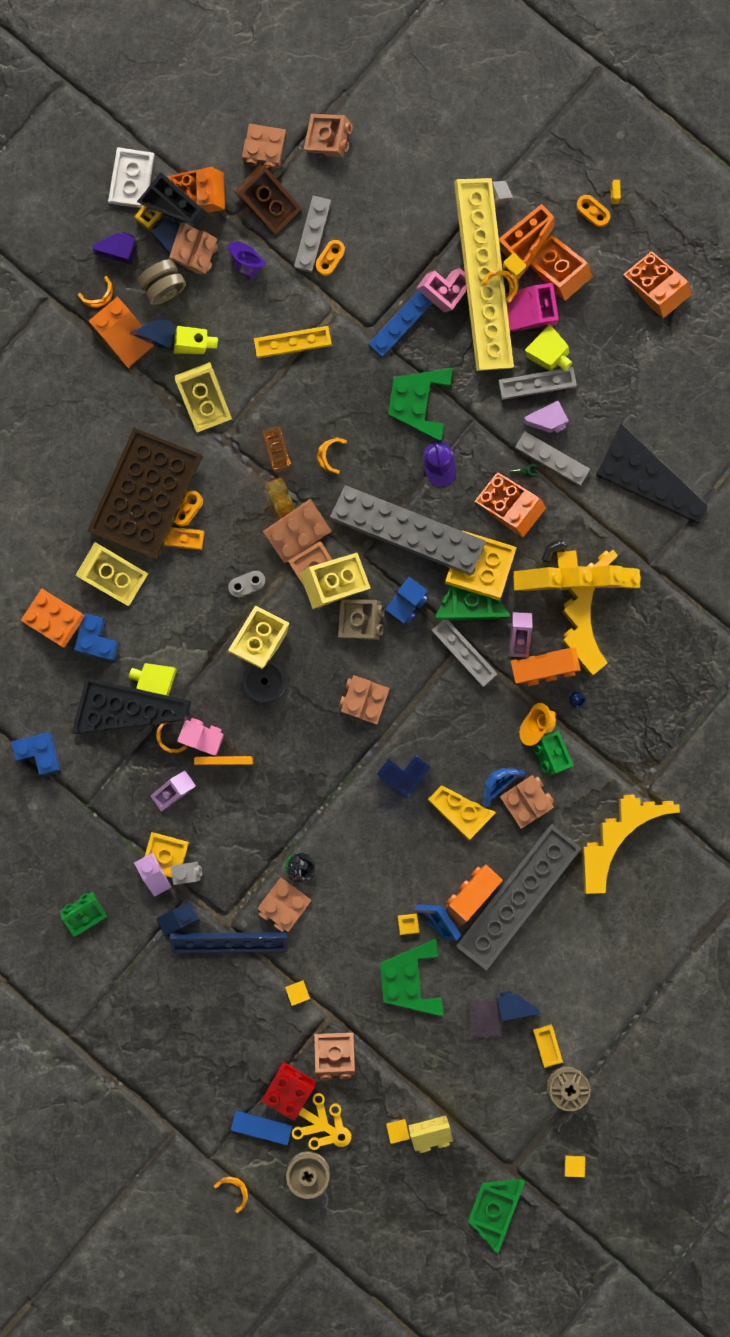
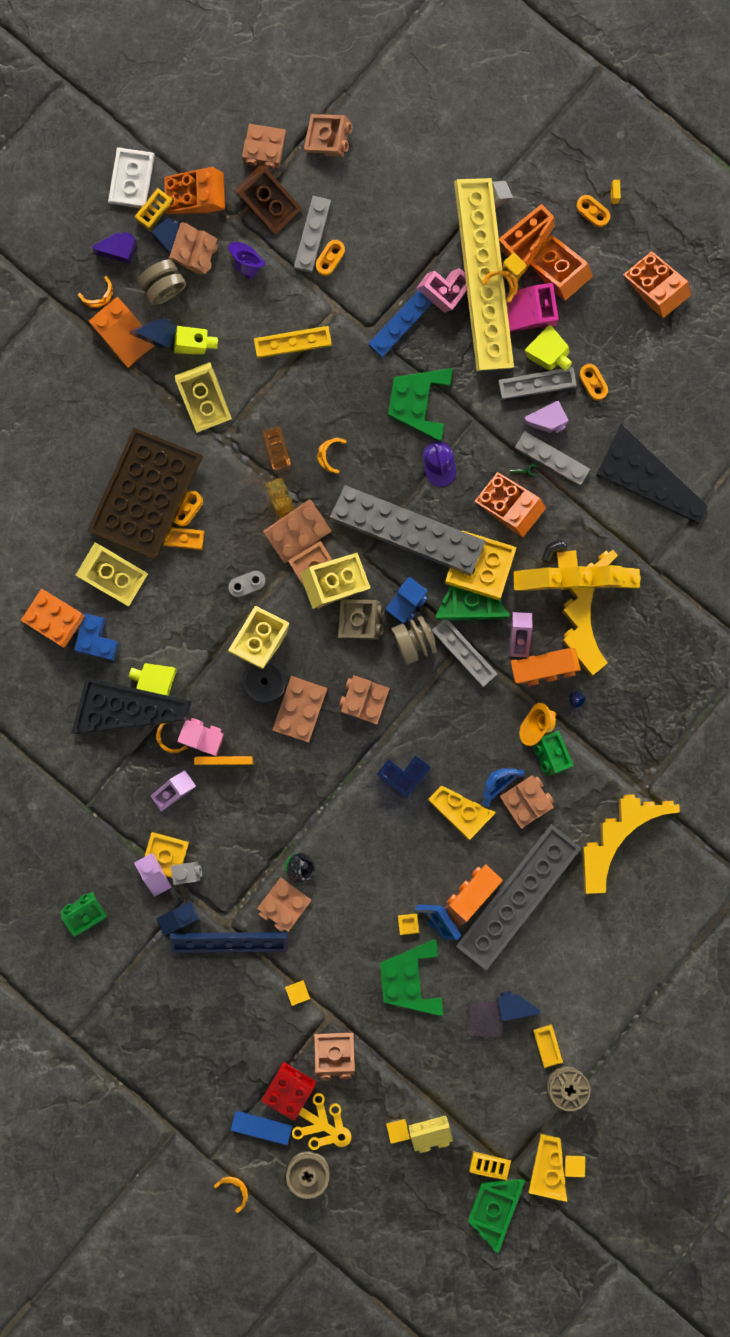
(42, 749): blue brick -> none
(172, 201): black wedge -> none
(300, 709): none -> nougat plate
(414, 640): none -> dark tan wheel
(474, 1160): none -> yellow slope
(548, 1170): none -> yellow wing
(594, 382): none -> light orange plate

